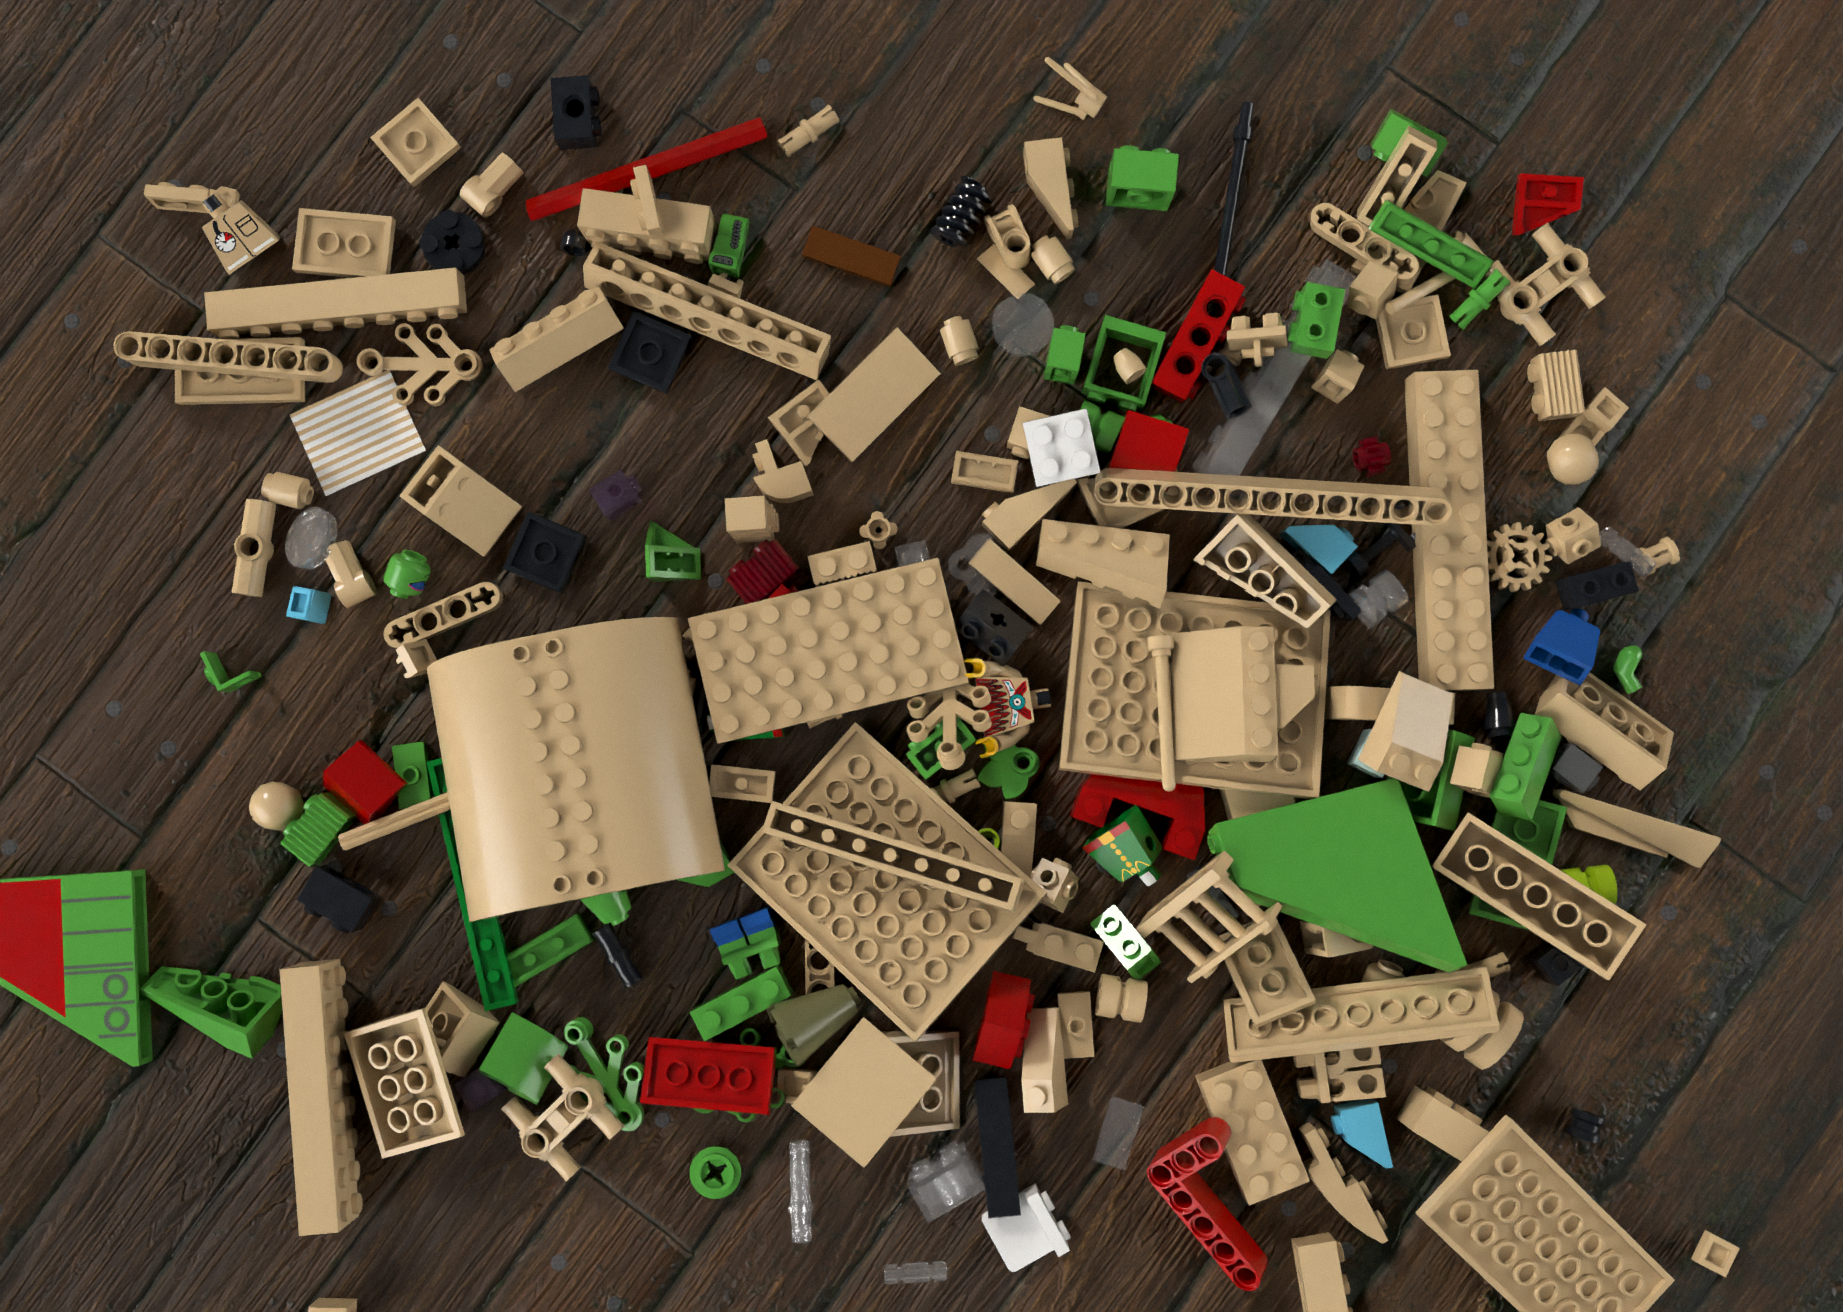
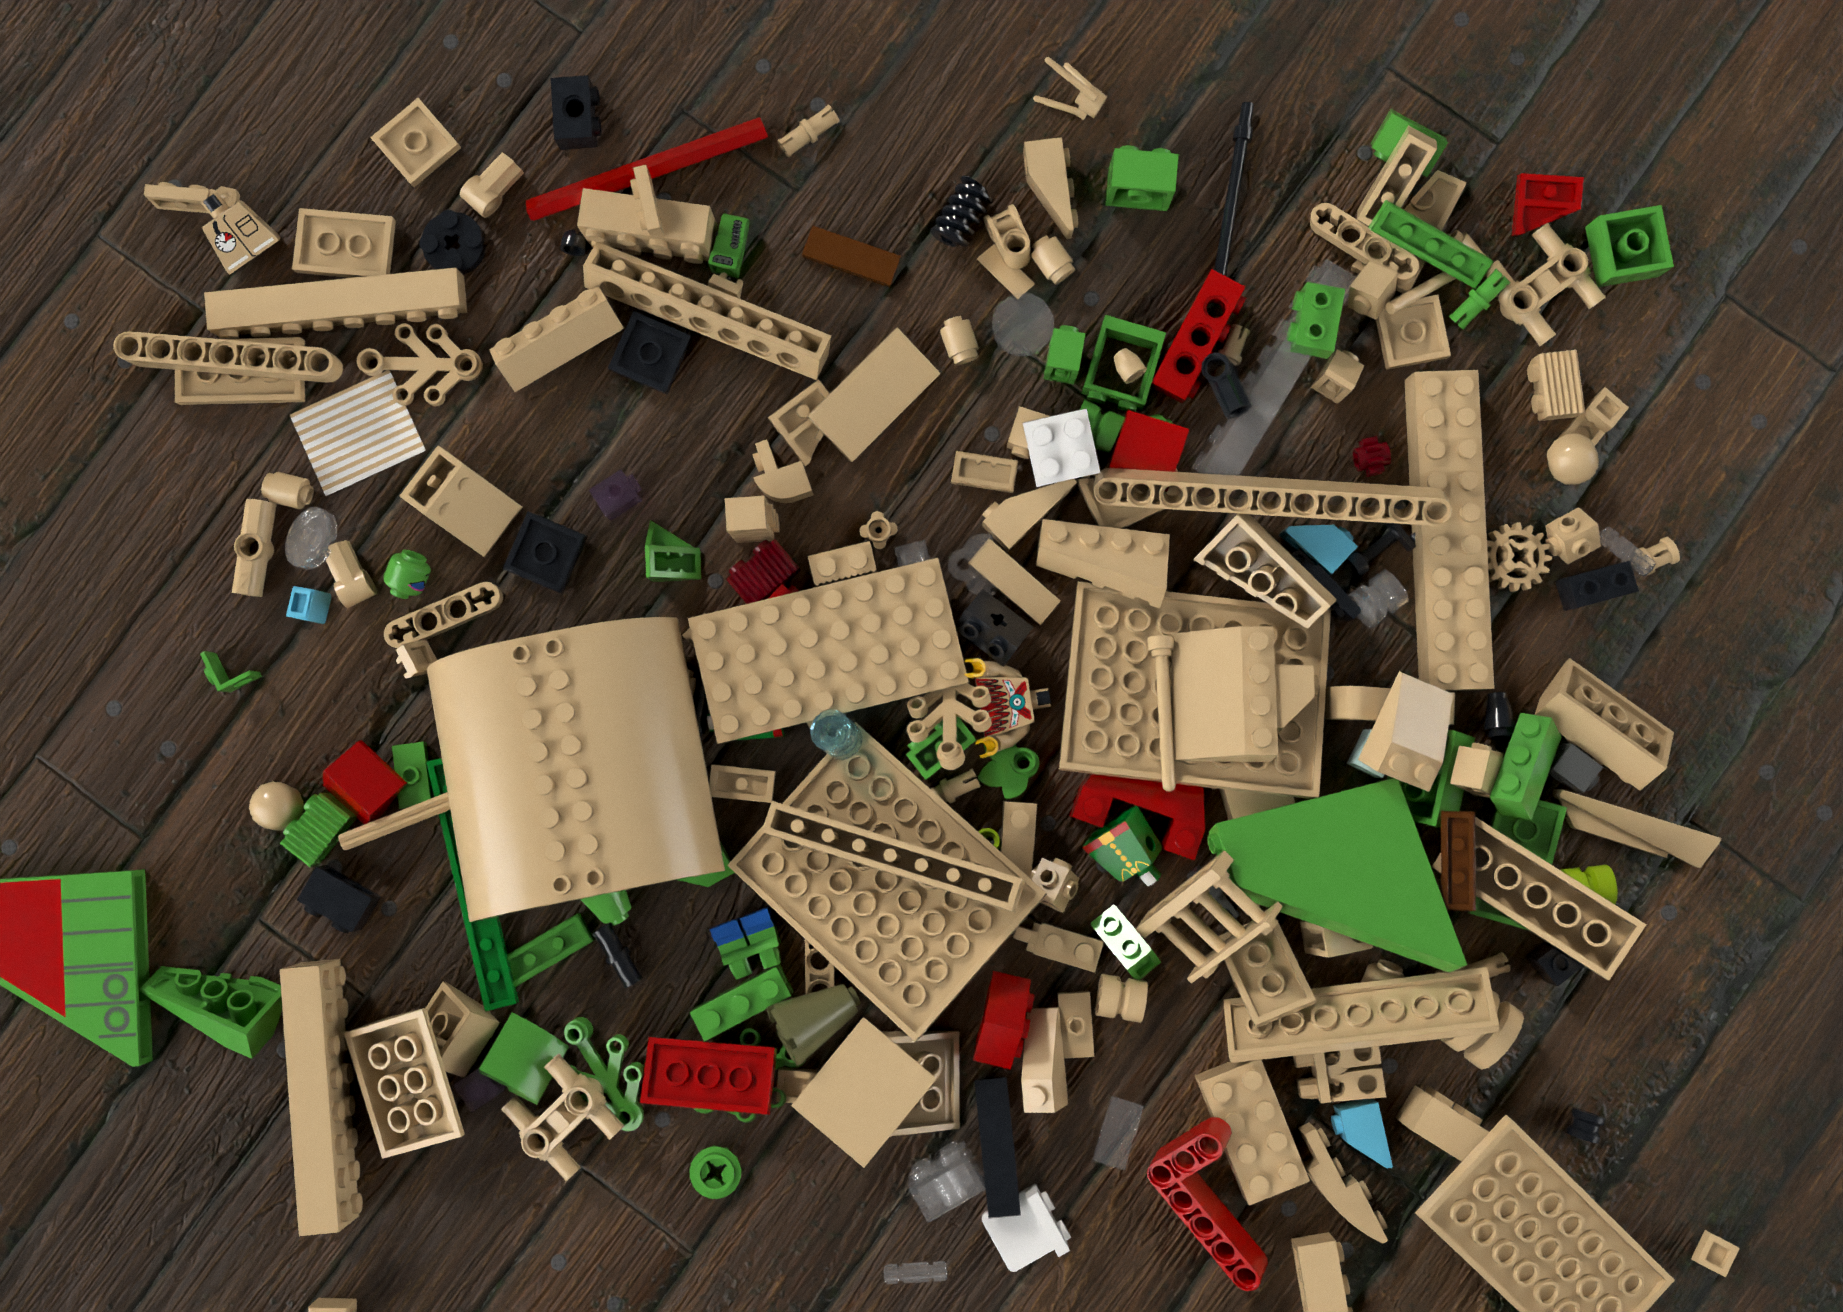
(800, 1192): clear pin -> none
(836, 734): none -> clear light blue wheel
(1257, 341): tan hips -> none
(1458, 860): none -> reddish brown tile
(1566, 645): blue torso -> none
(1625, 668): bright green arm -> none
(1629, 246): none -> bright green brick

